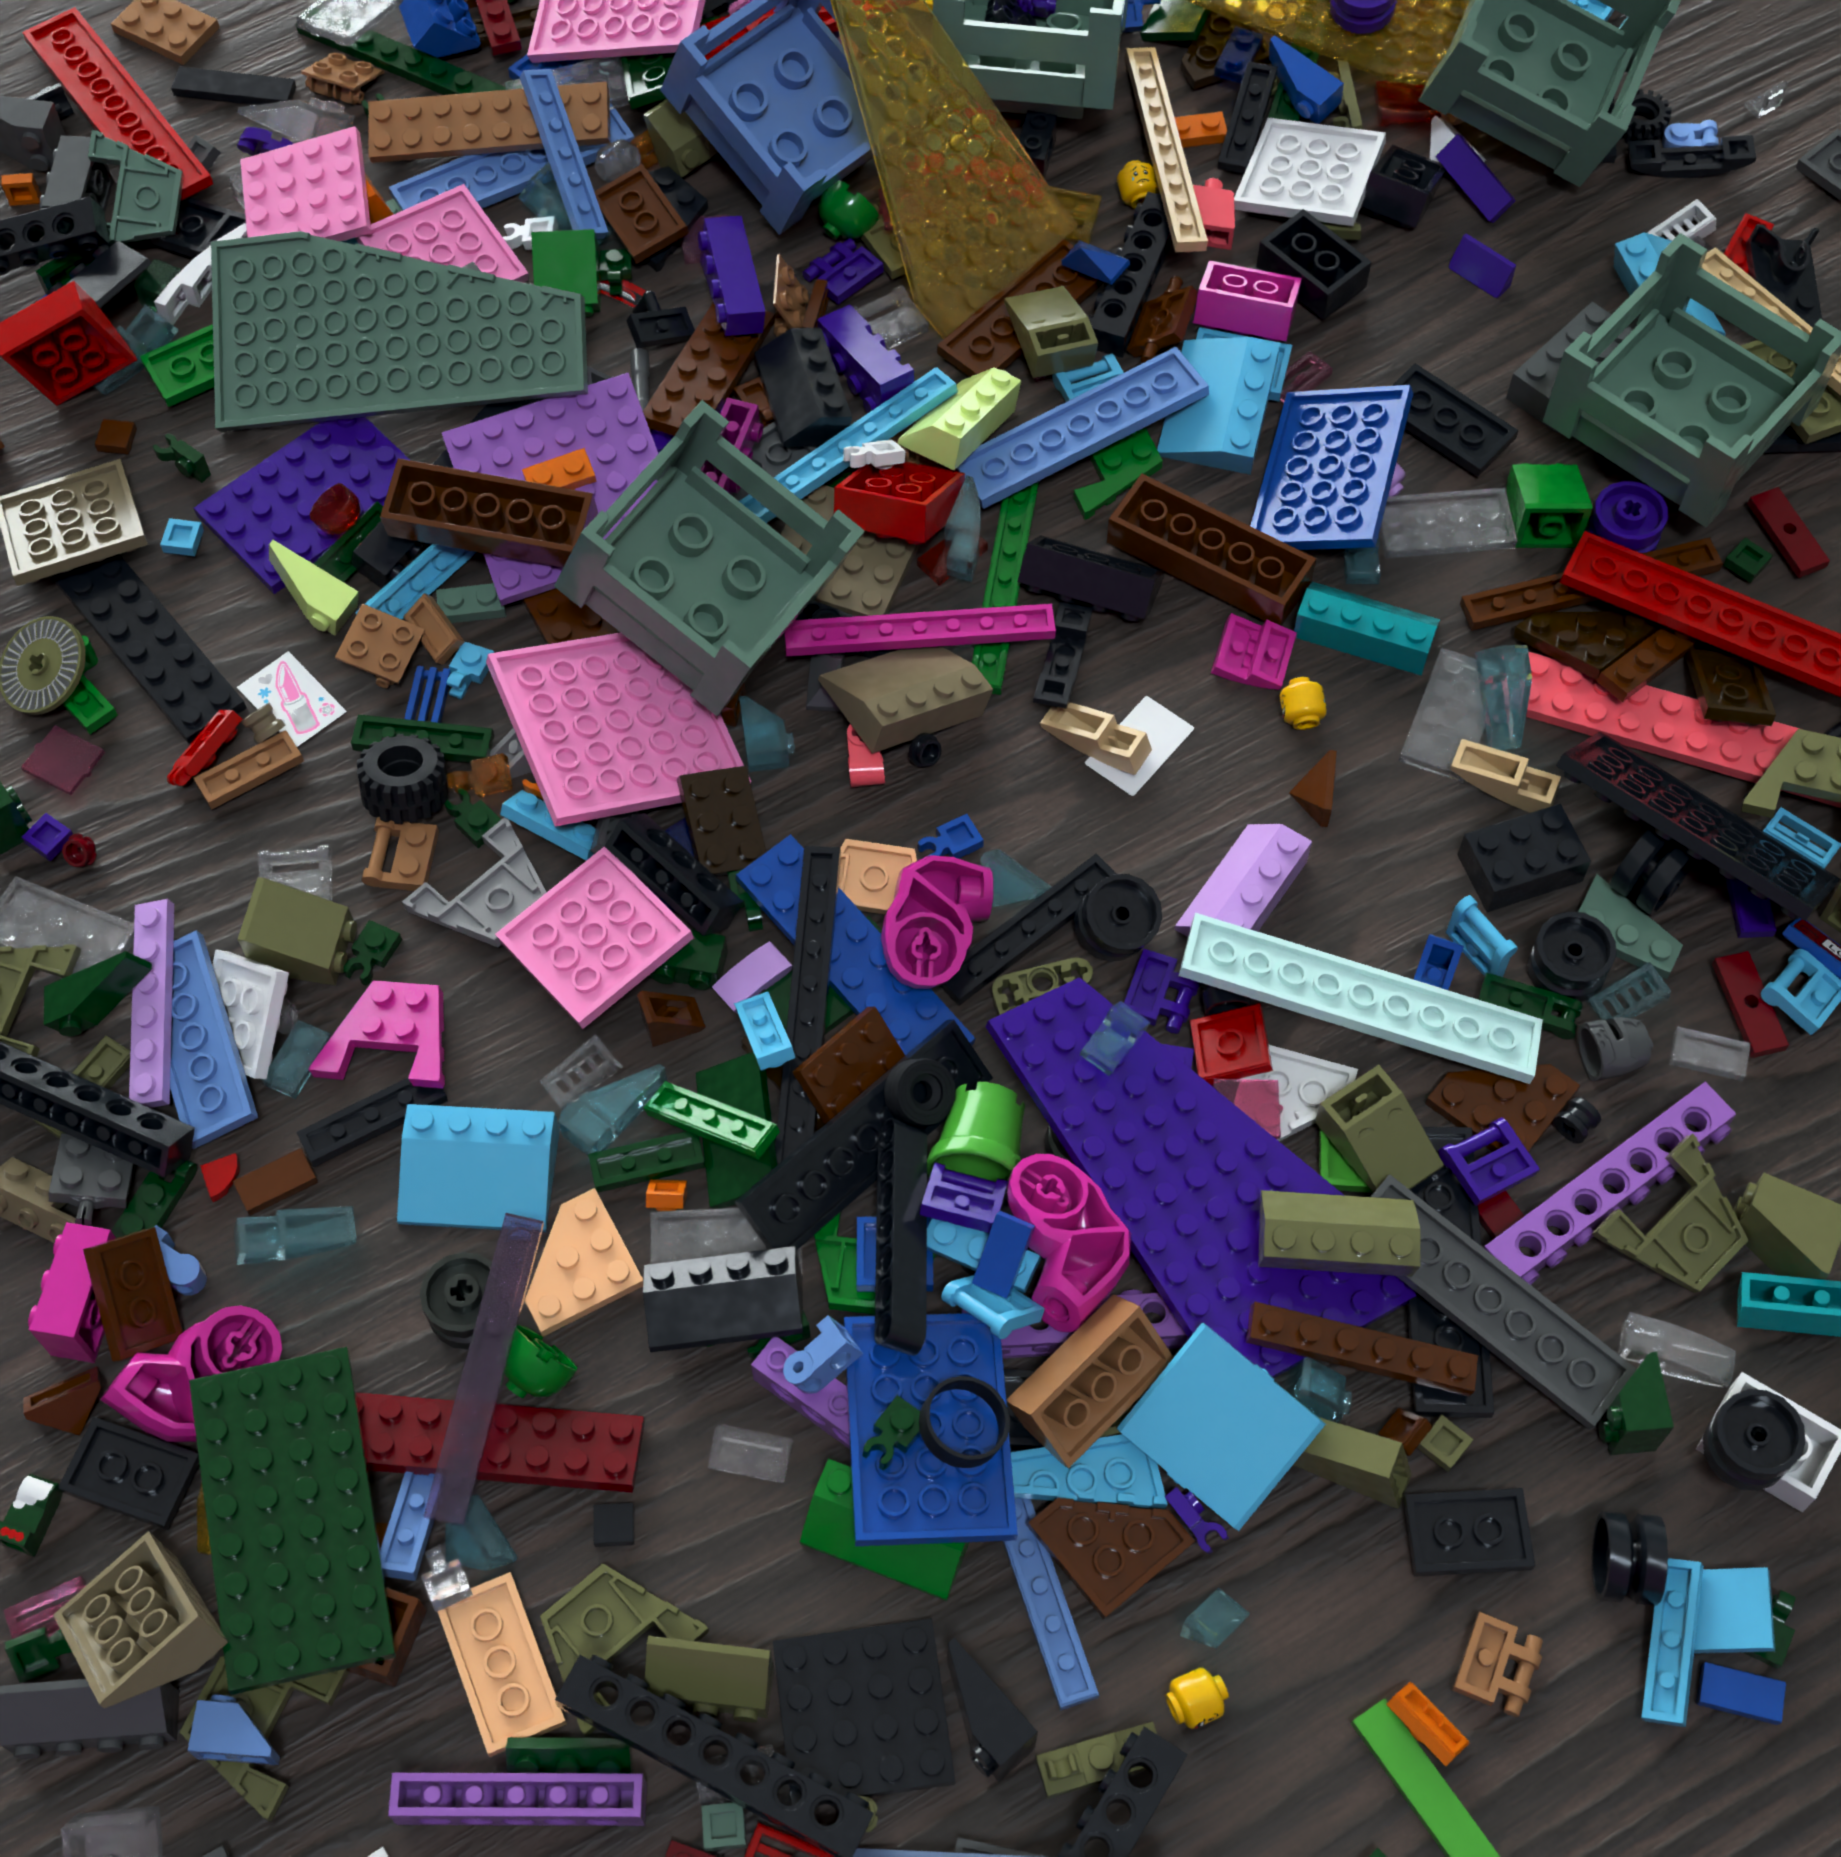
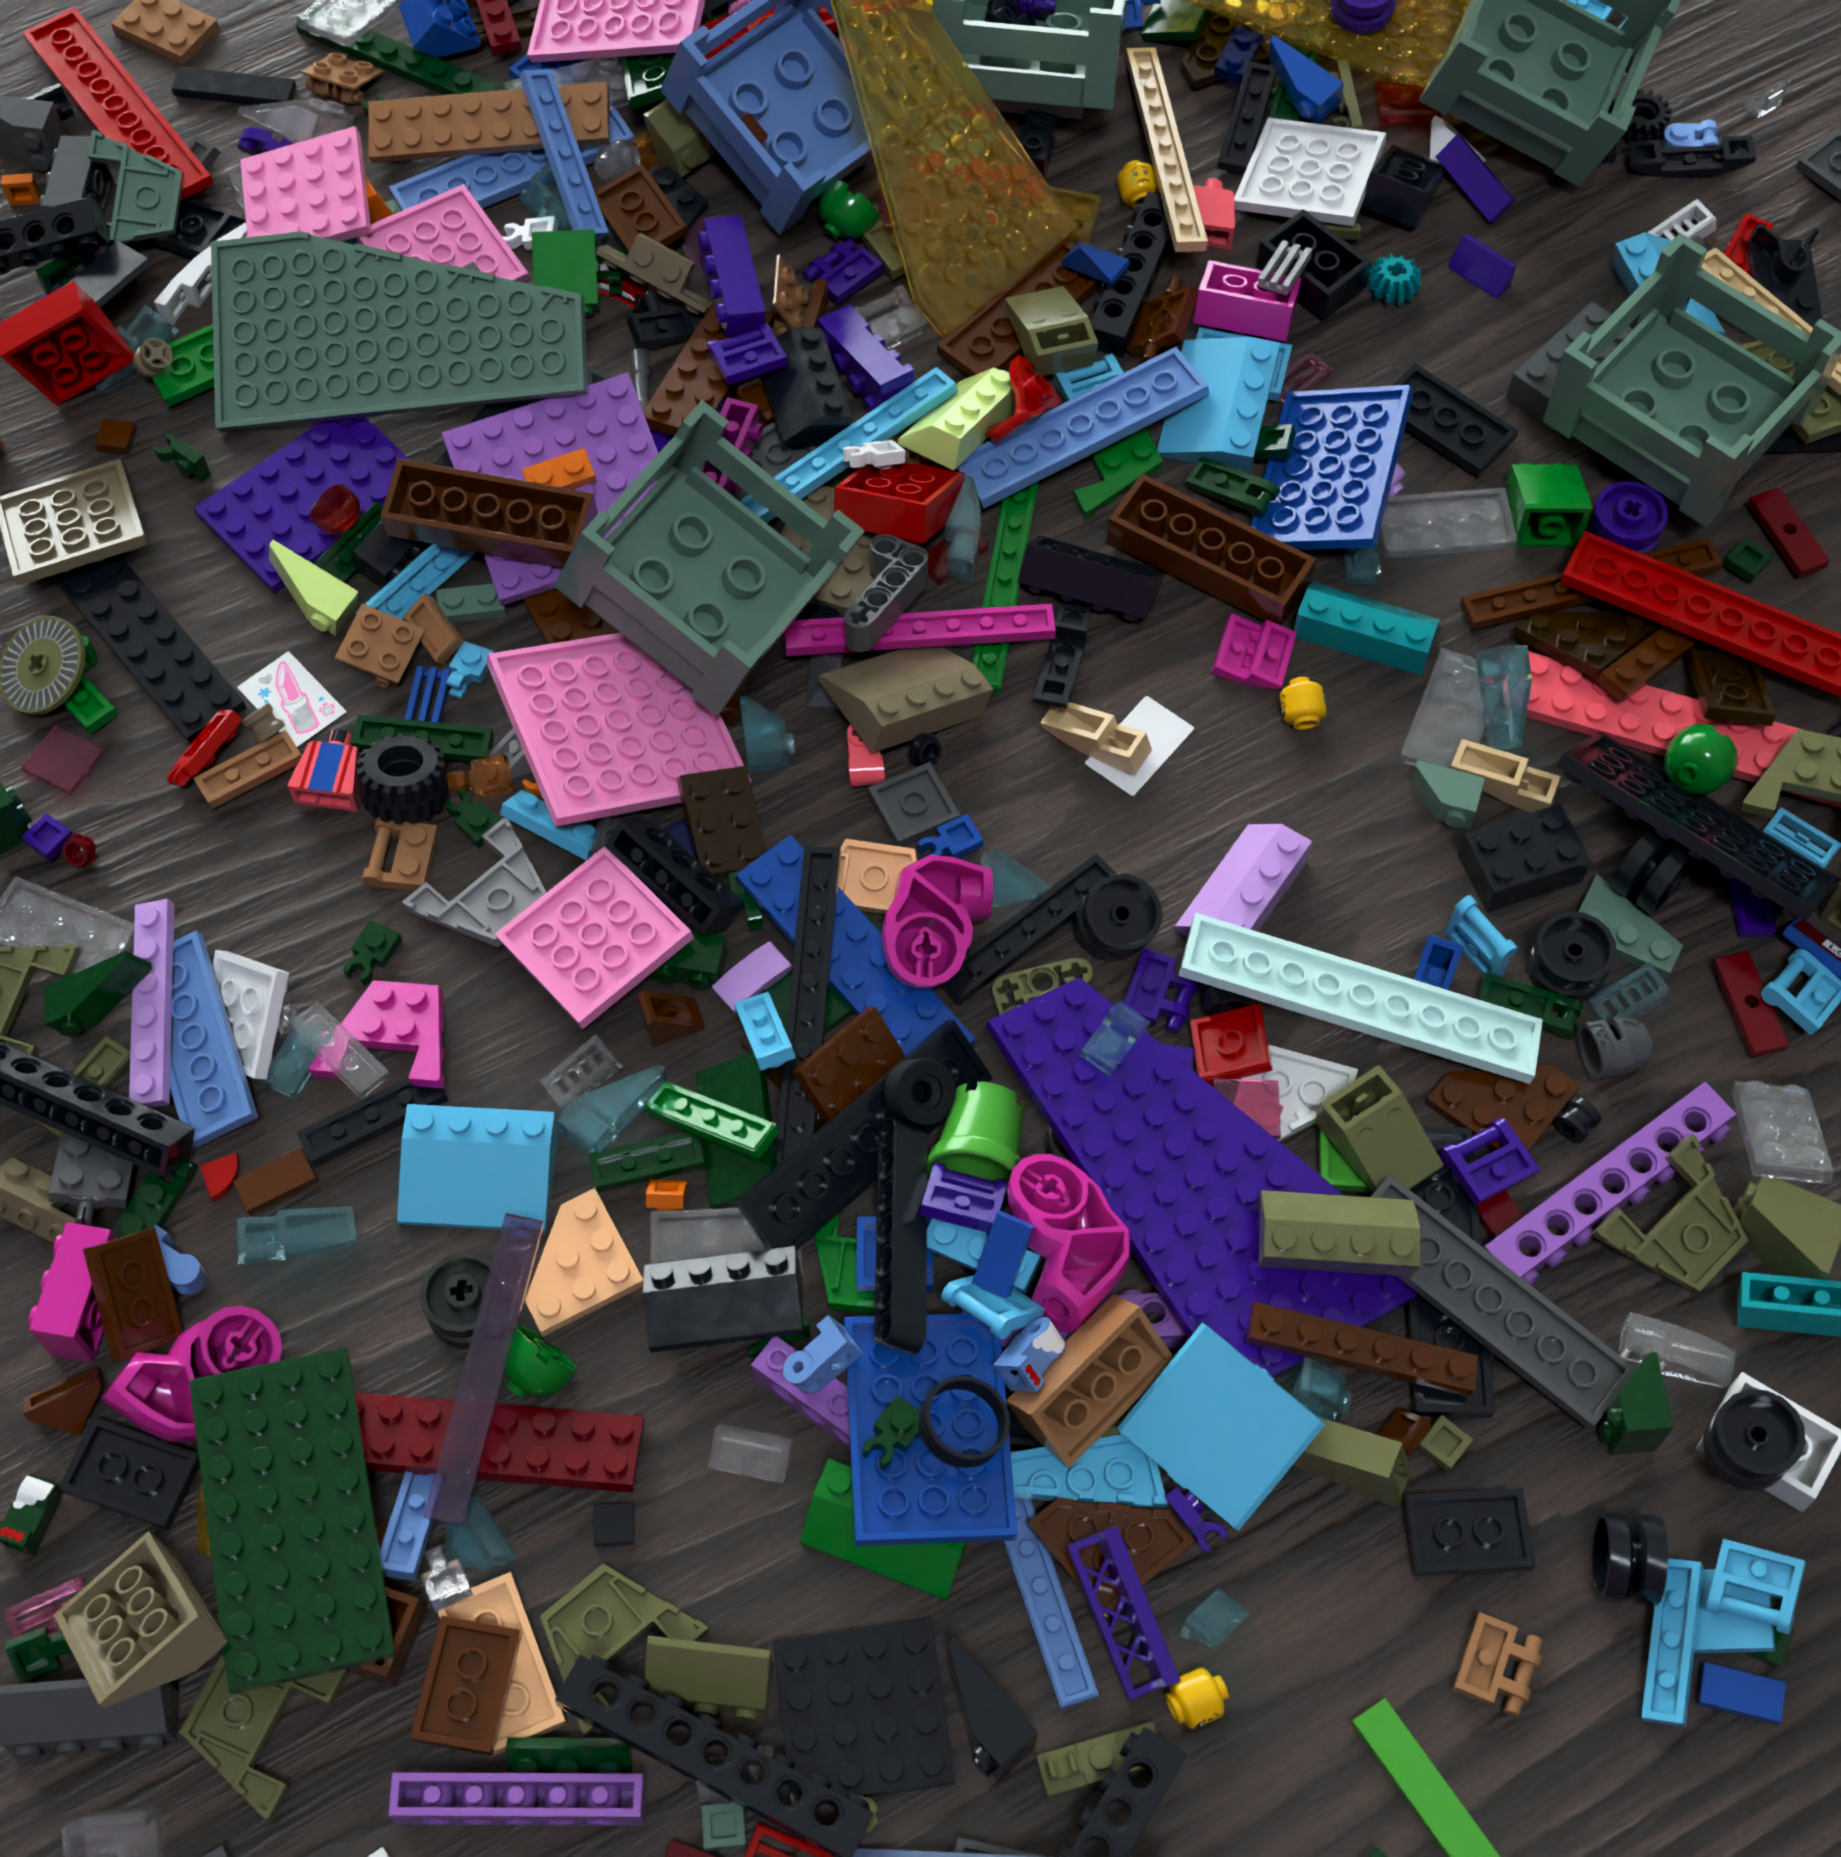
(154, 281): clear green panel -> none
(156, 350): none -> dark tan wheel
(181, 537): medium azure plate -> none
(228, 1733): medium blue slope -> none
(297, 932): olive slope -> none
(313, 881): clear plate -> none
(328, 774): none -> coral torso
(339, 1050): none -> clear tile
(466, 1685): none -> reddish brown plate
(659, 266): none -> dark tan bracket
(747, 354): none -> dark purple plate
(753, 126): none -> reddish brown tile
(900, 578): none -> dark grey beam
(913, 804): none -> dark grey plate
(1030, 1355): none -> medium blue leg
(1031, 395): none -> red animal
(1136, 1607): none -> dark purple fence
(1201, 129): orange plate -> none
(1232, 486): none -> dark green plate
(1275, 441): none -> dark green plate
(1291, 254): none -> light grey tile
(1317, 789): reddish brown slope -> none
(1394, 280): none -> teal gear
(1428, 1723): orange plate -> none
(1448, 793): none -> sand green slope
(1700, 759): none -> green cylinder
(1710, 1053): clear plate -> none
(1759, 1572): none -> medium azure plate
(1782, 1132): none -> clear plate

